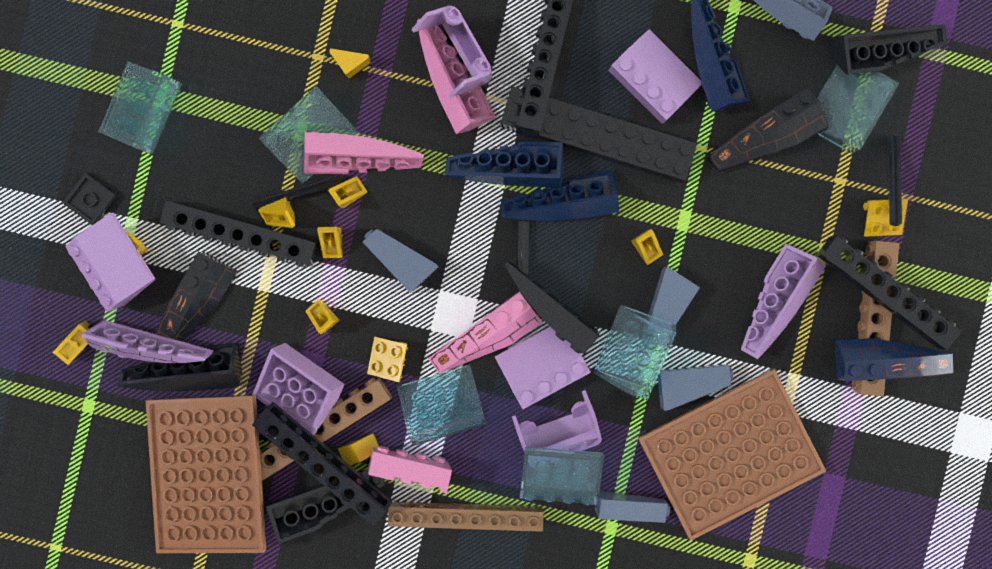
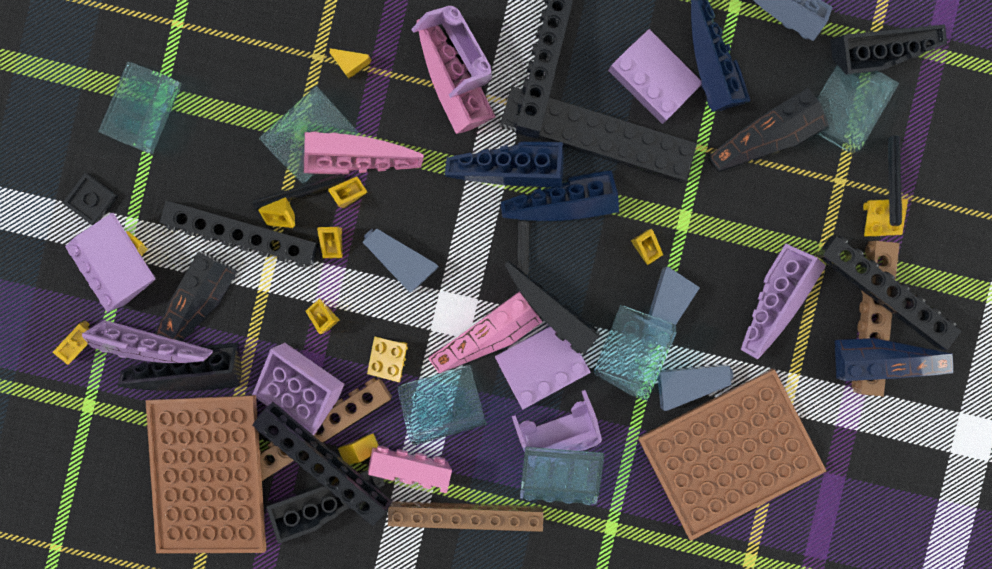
(631, 507): sand blue slope -> none

